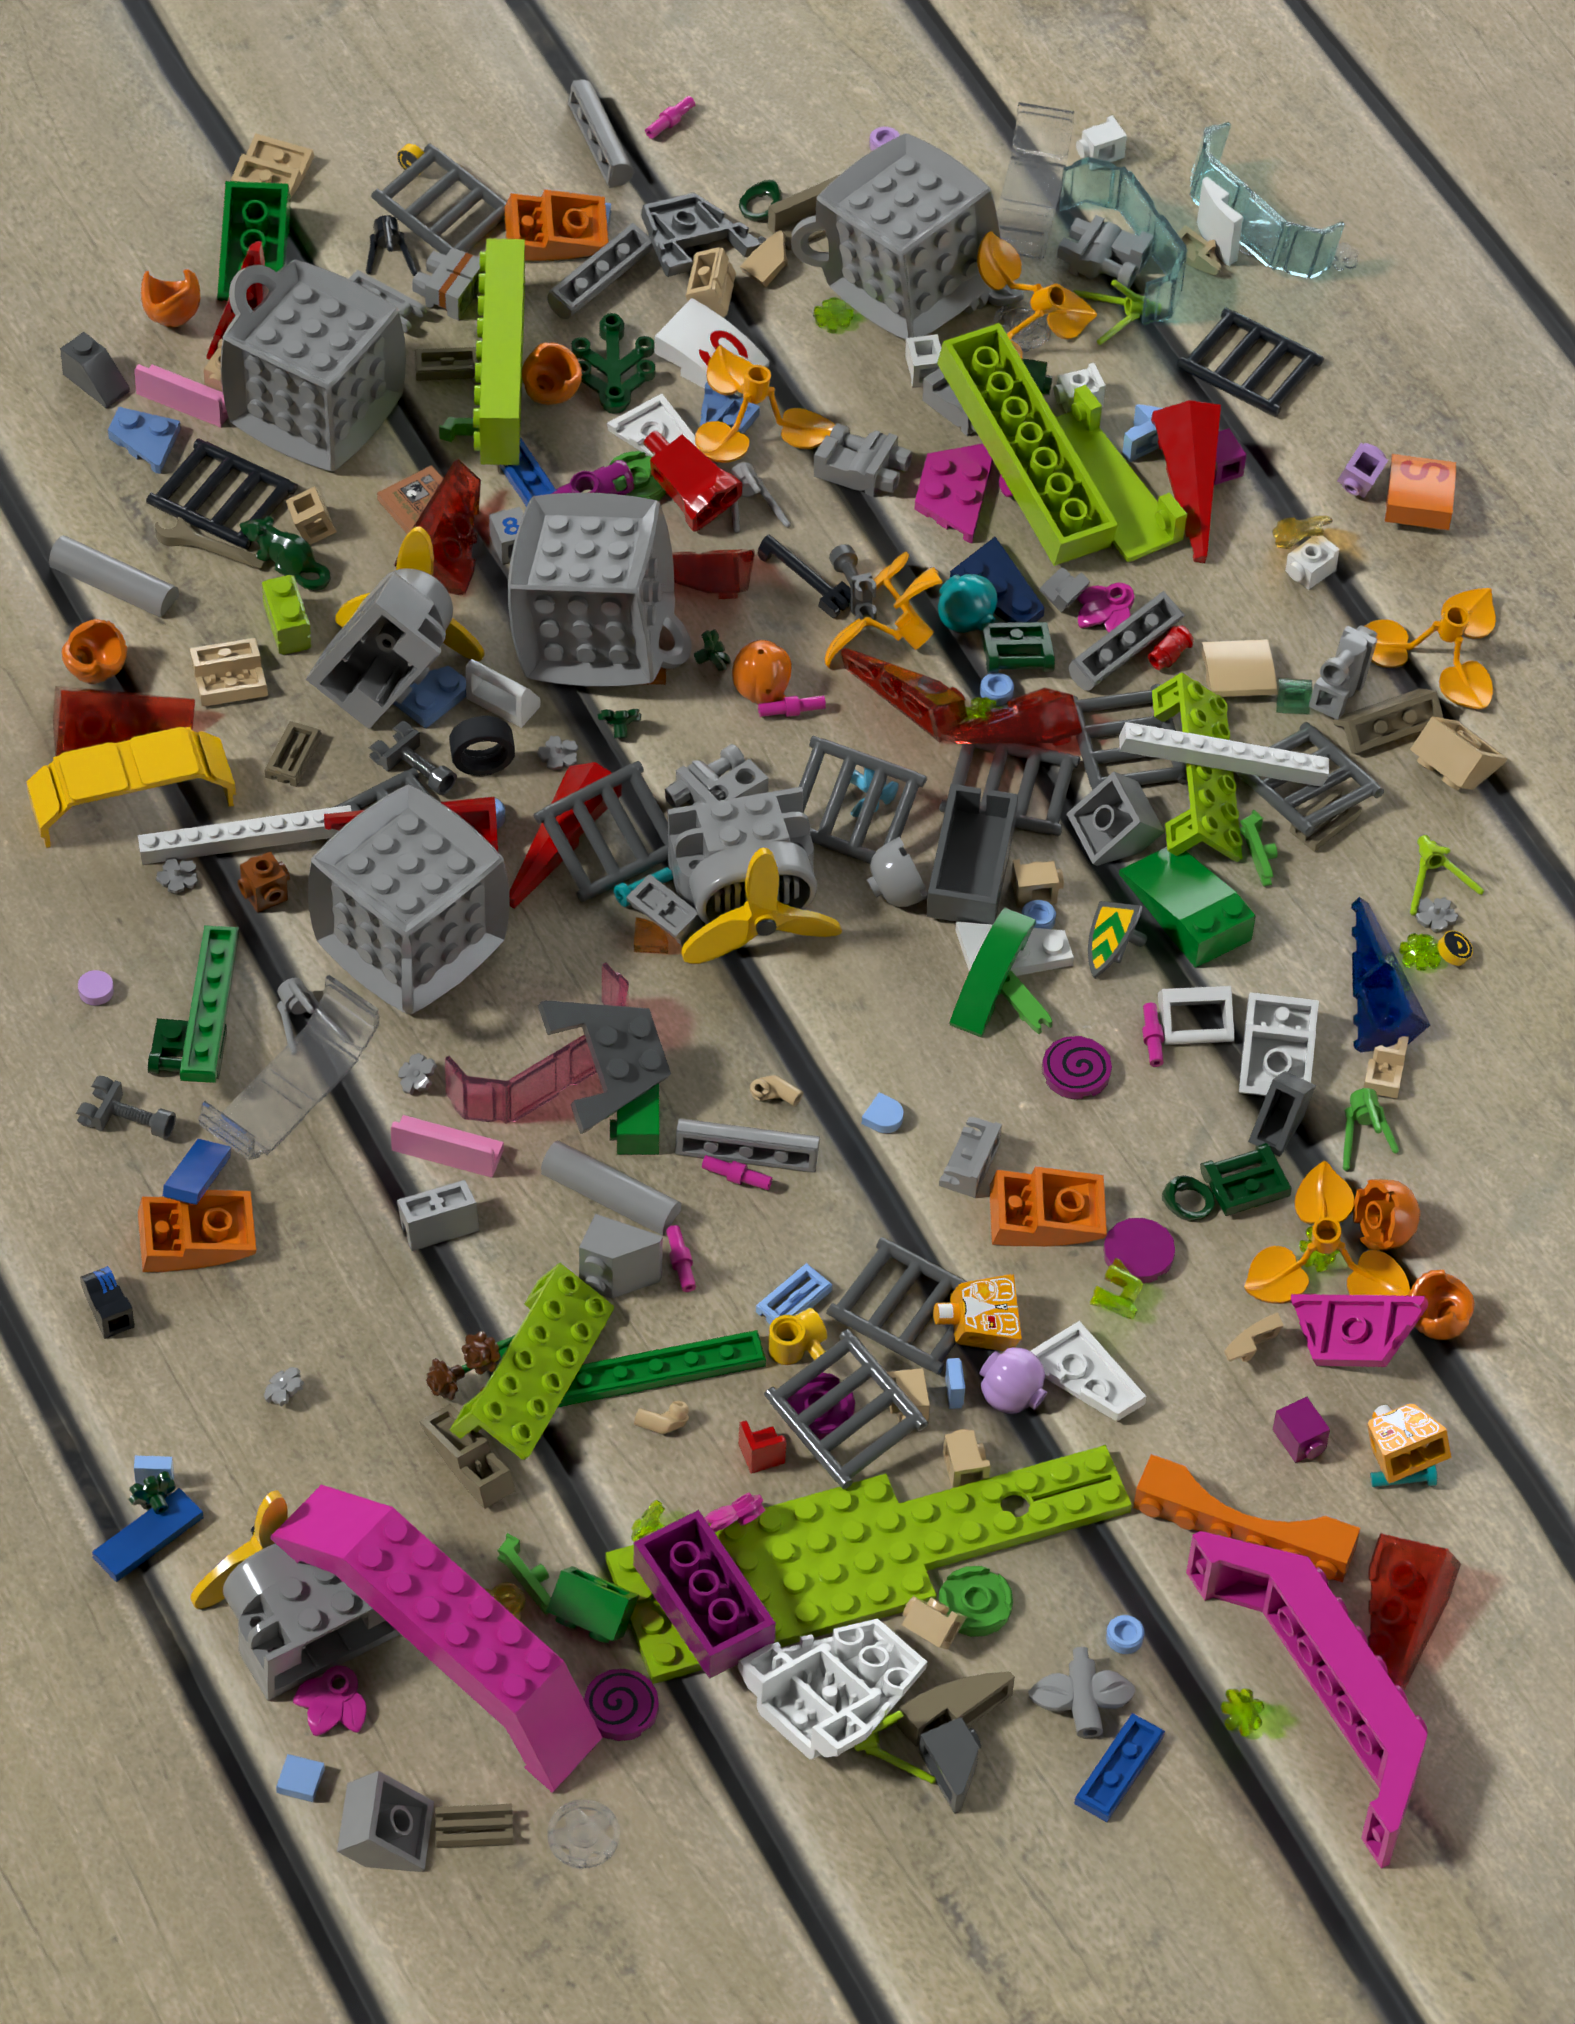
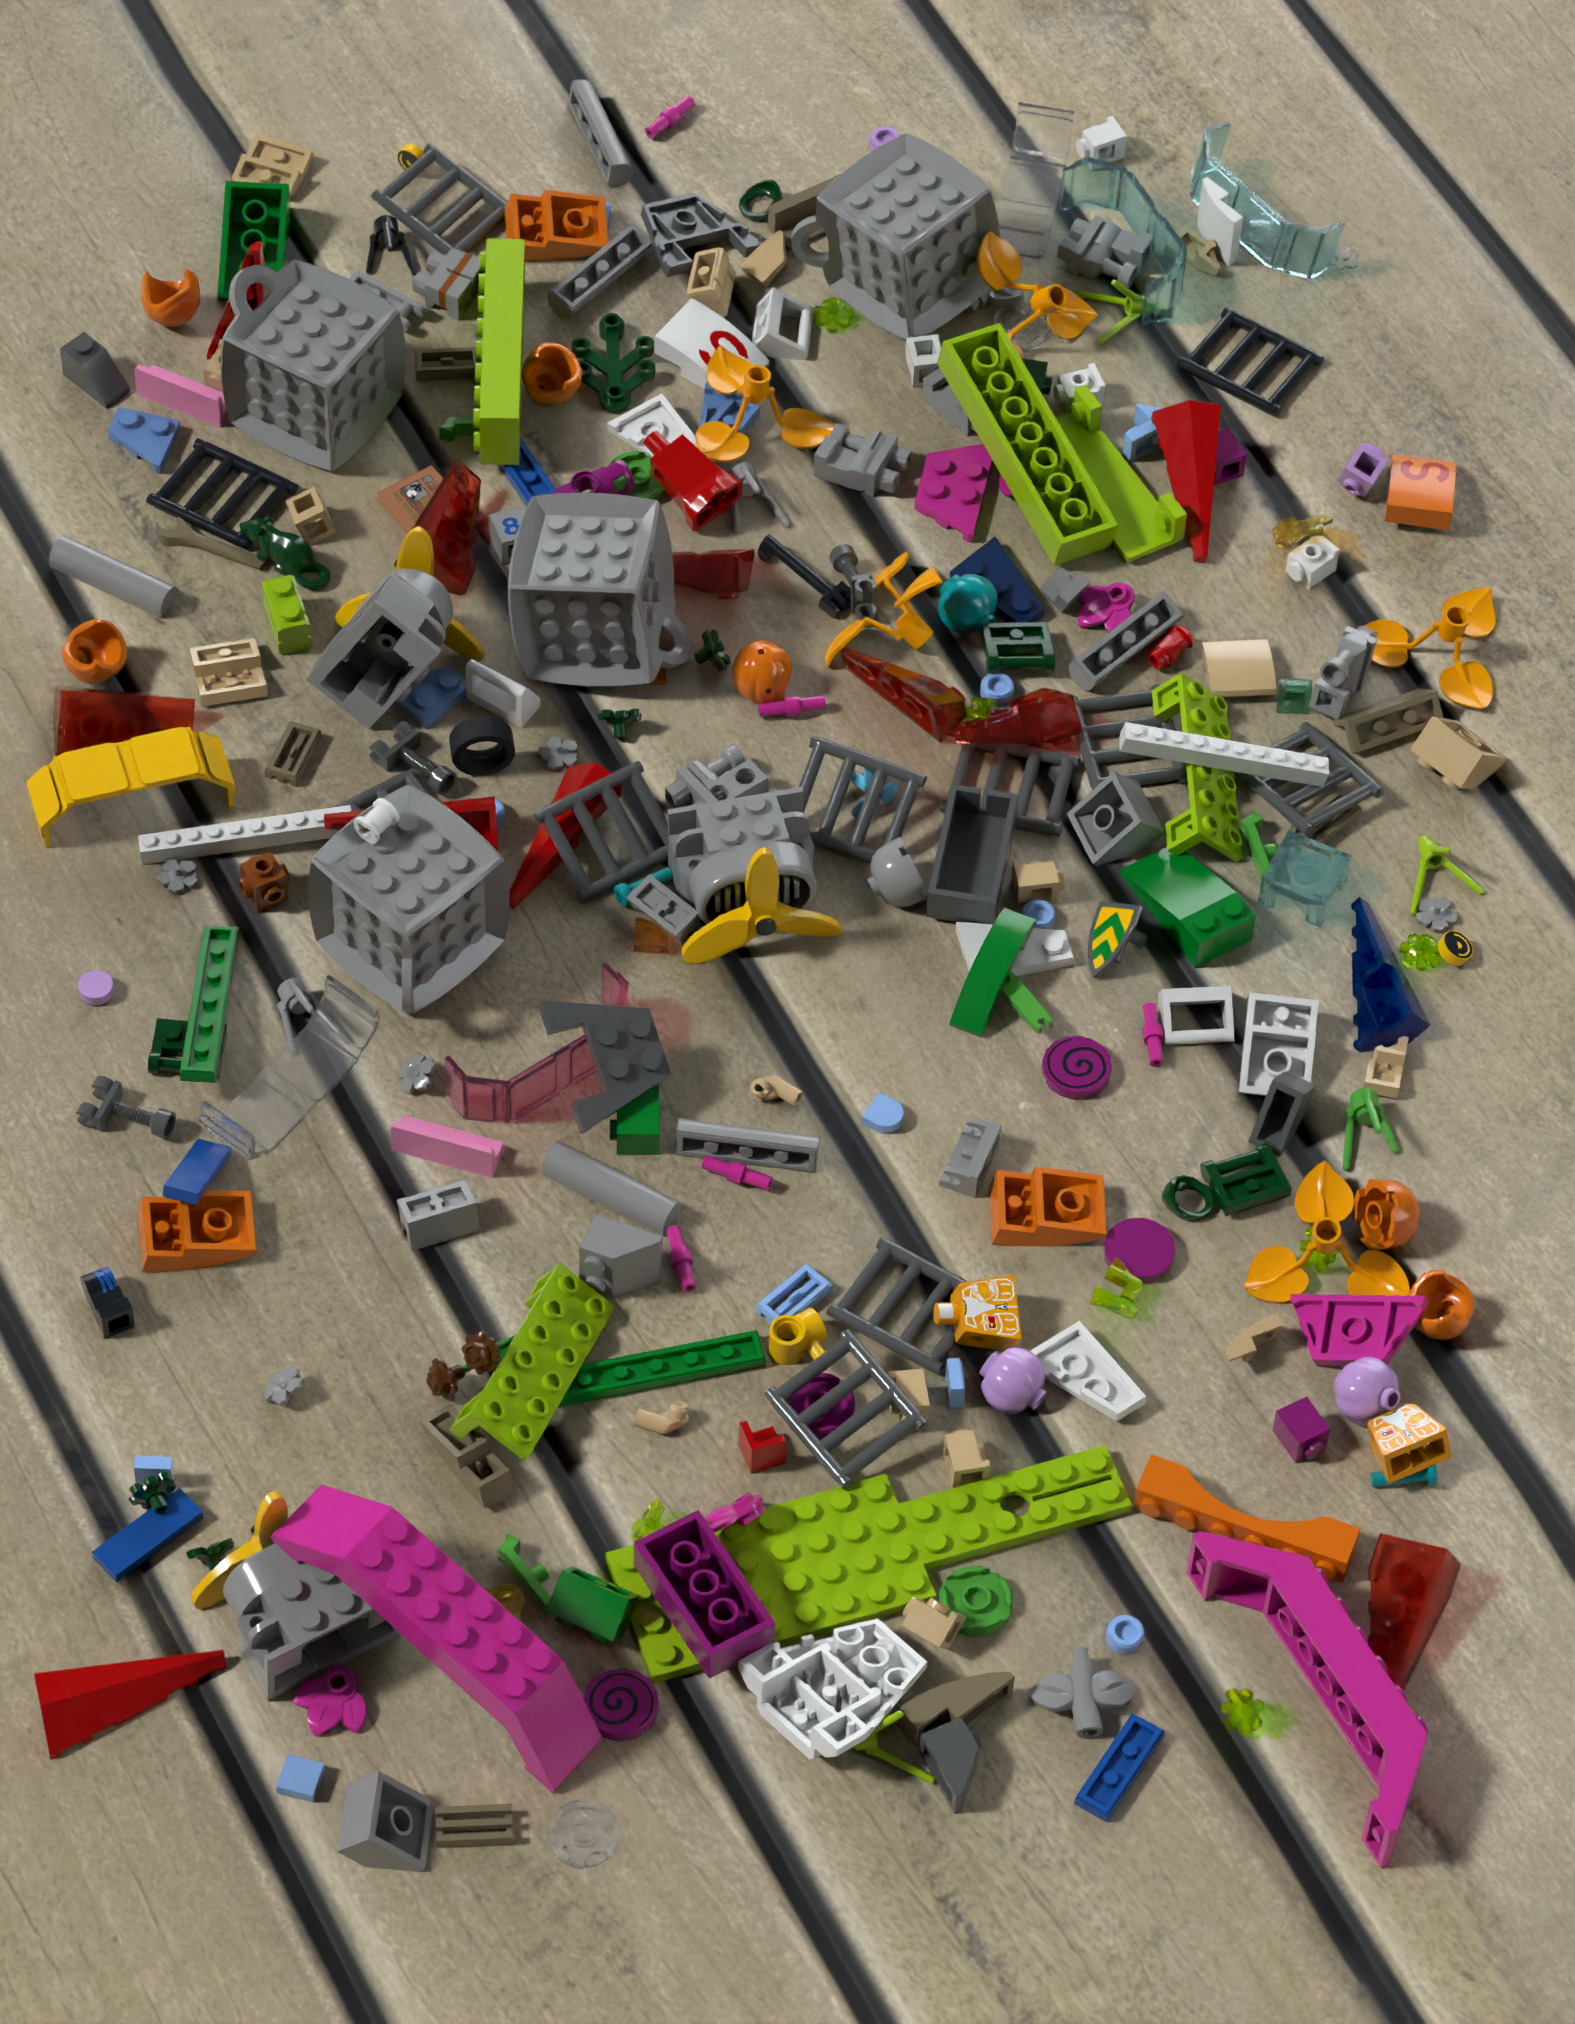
(91, 1698): none -> red wedge
(212, 1553): none -> dark green plant
(376, 820): none -> white bush
(767, 325): none -> white tile
(1306, 874): none -> clear light blue panel
(1366, 1390): none -> lavender plant

